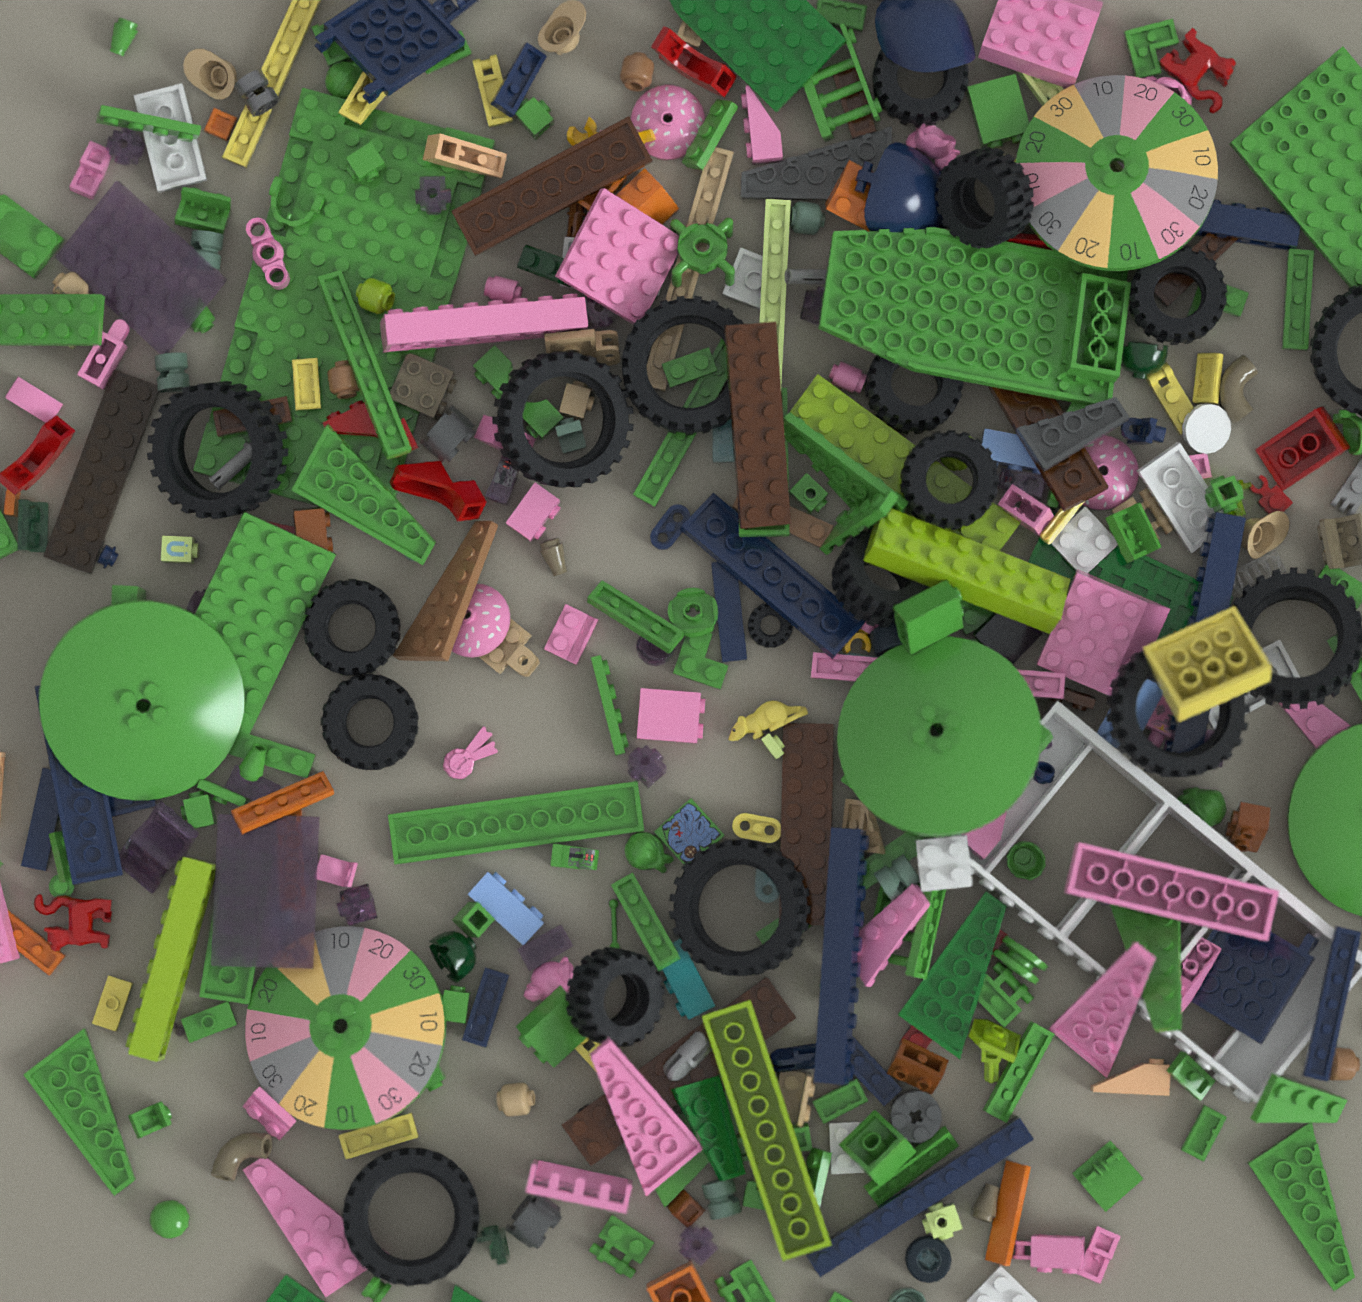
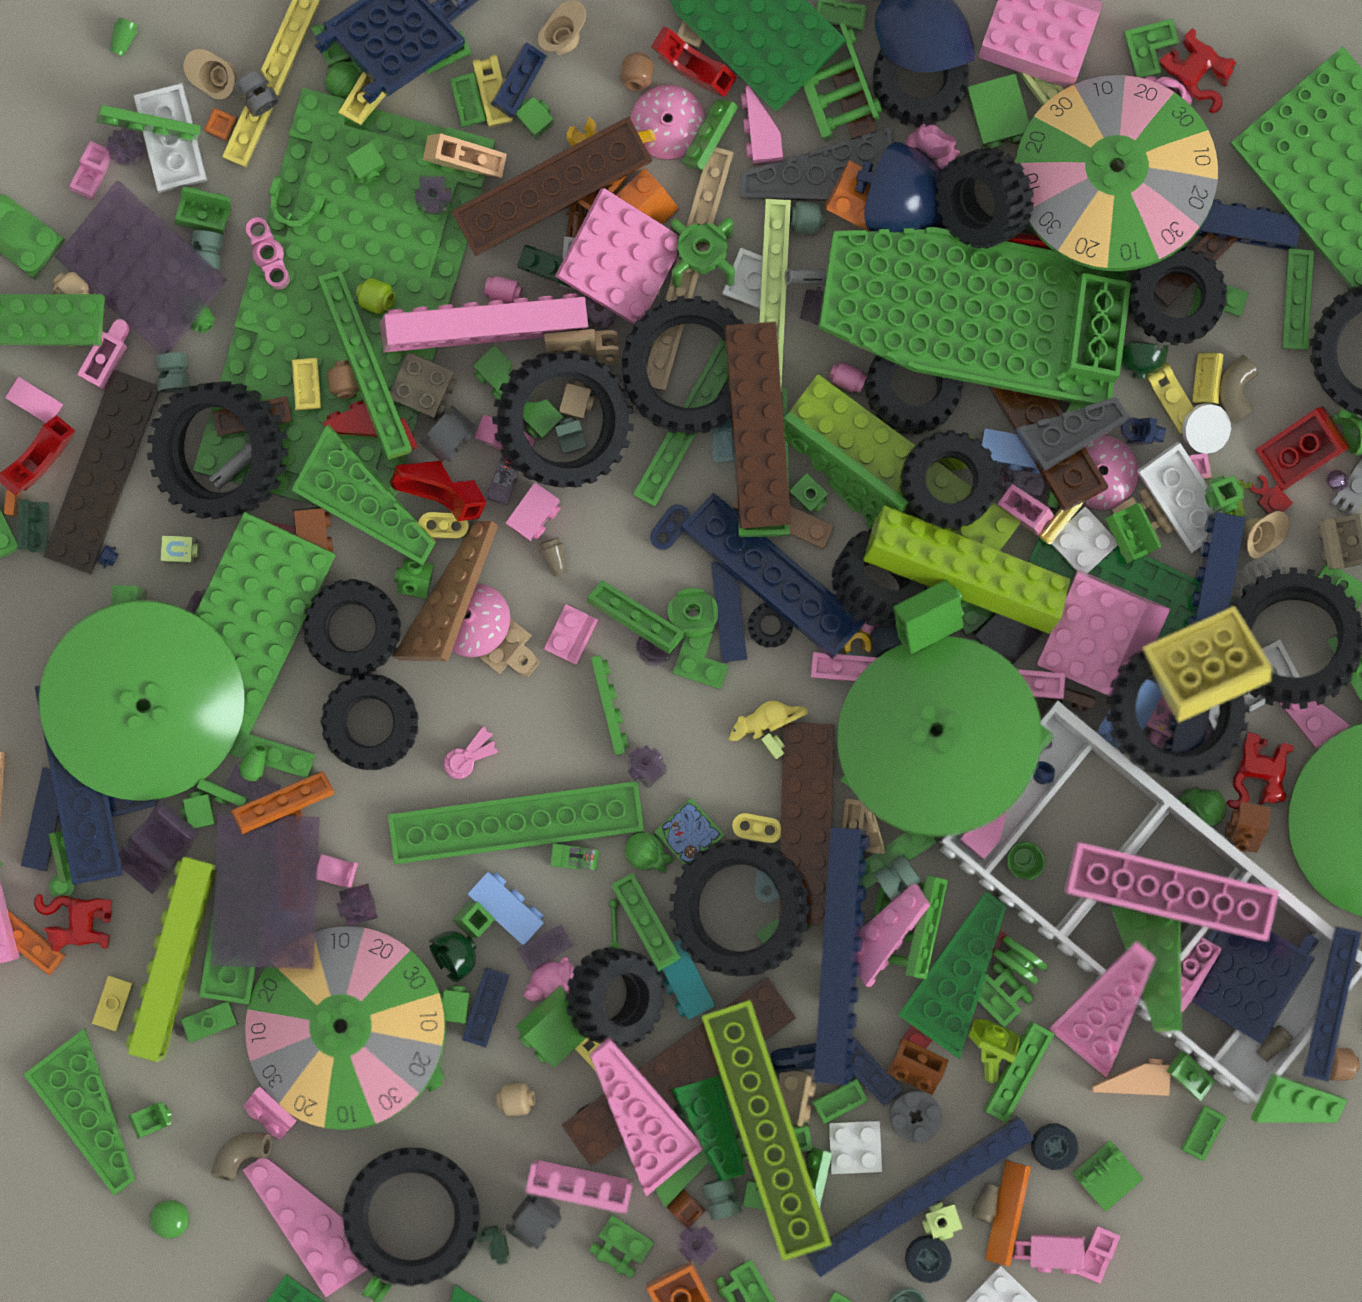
(378, 1136): light yellow plate -> none
(414, 578): none -> bright green brick
(443, 525): none -> light yellow plate
(468, 100): none -> bright green plate
(670, 716): bright pink brick -> none
(687, 1057): light grey arm -> none
(689, 367): bright green plate -> none
(858, 517): bright green wing -> none
(877, 1148): bright green slope -> none
(926, 1156): bright green plate -> none
(944, 863): white plate -> none
(1054, 1146): none -> black wheel
(1261, 767): none -> red animal
(1275, 1042): none -> dark tan cone
(1301, 1191): bright green wing -> none
(1337, 480): none -> clear purple hinge

